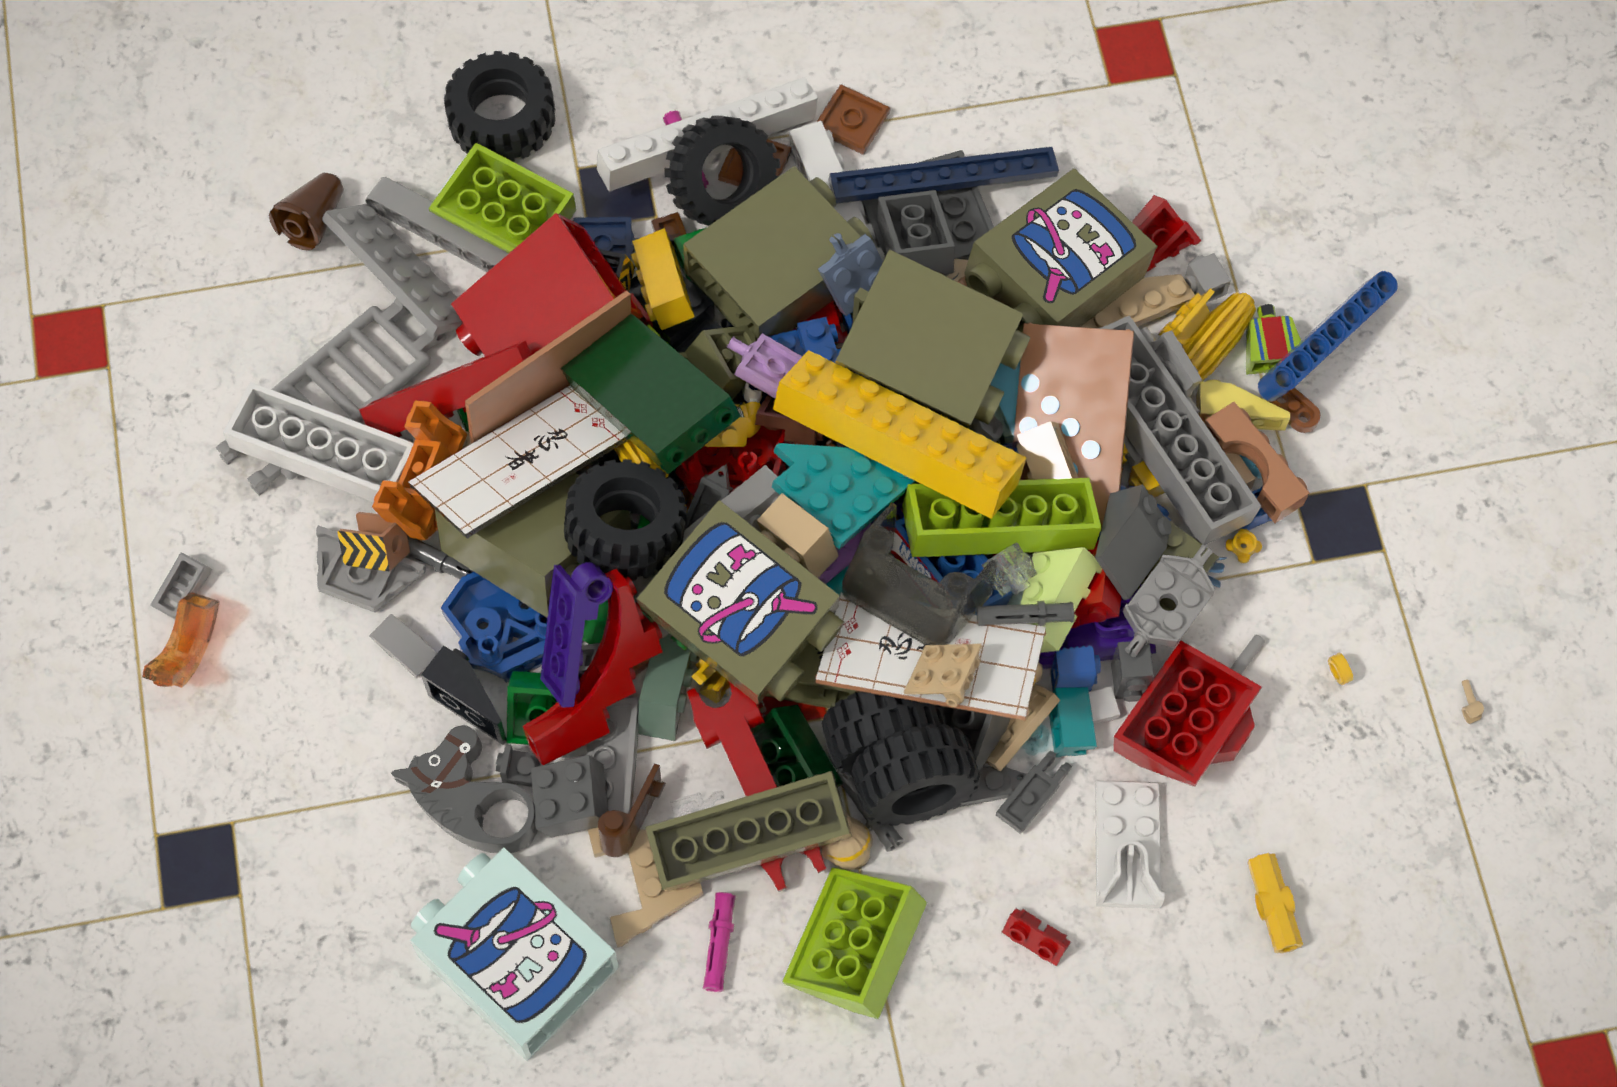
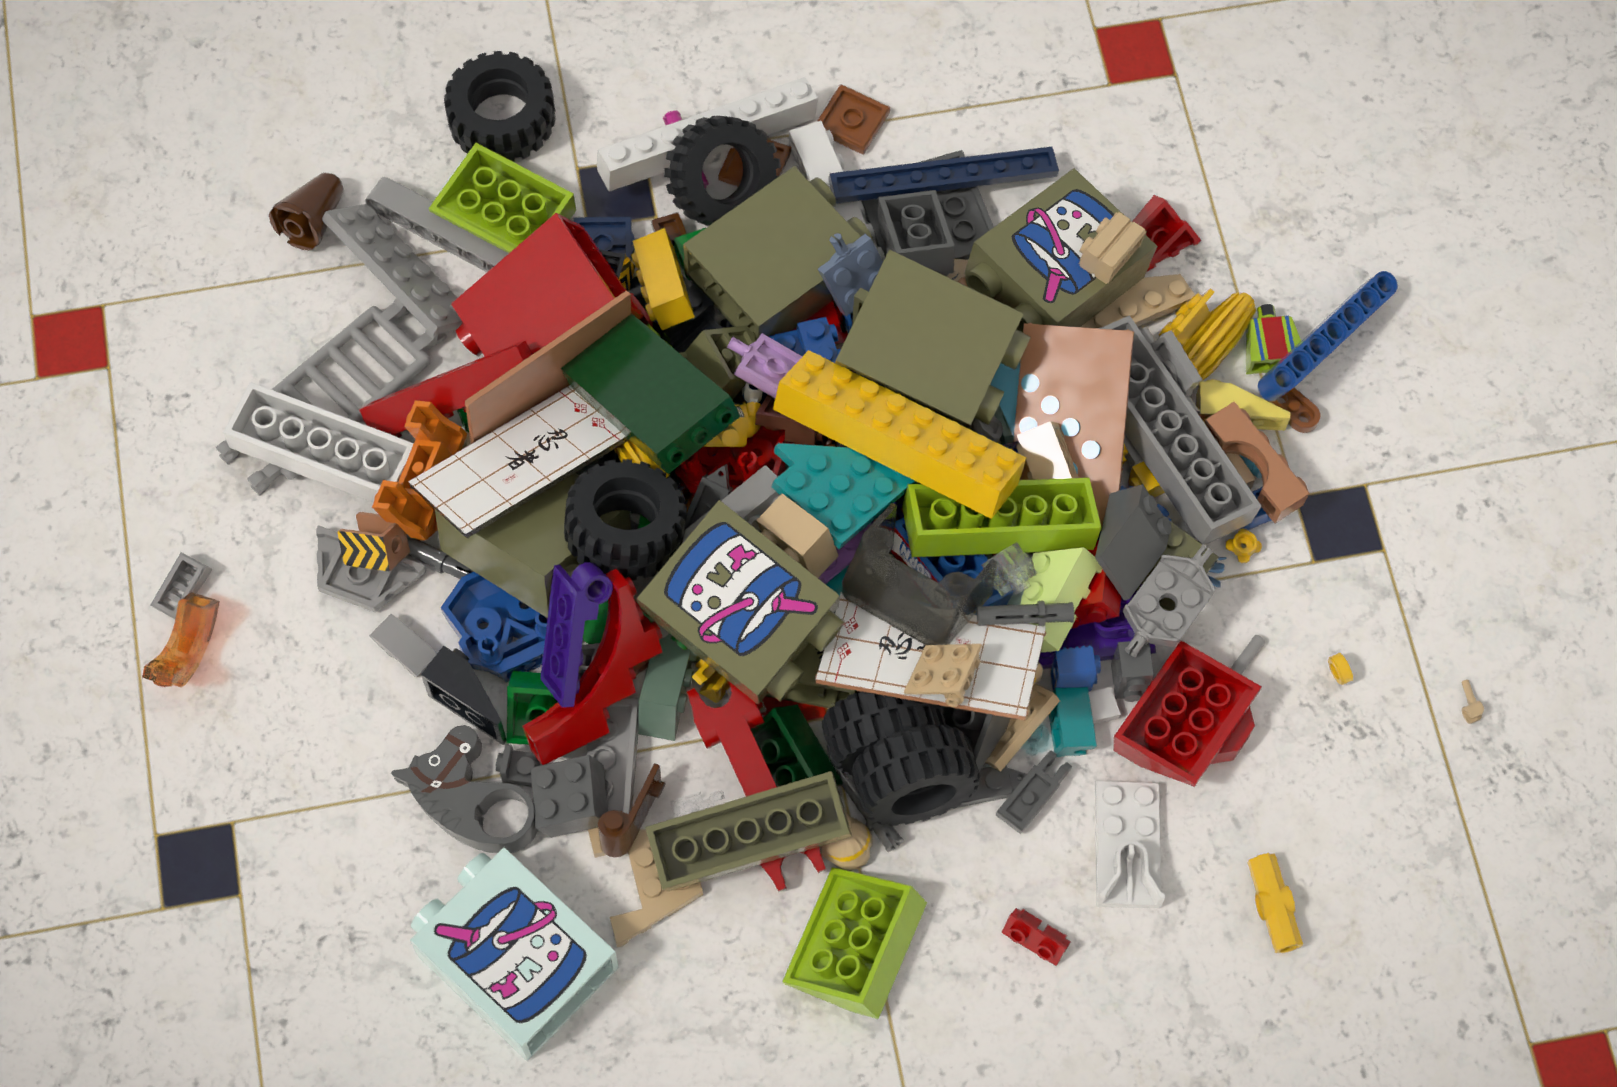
(720, 927): dark pink pin -> none
(1111, 247): none -> tan brick
(1206, 274): light grey brick -> none

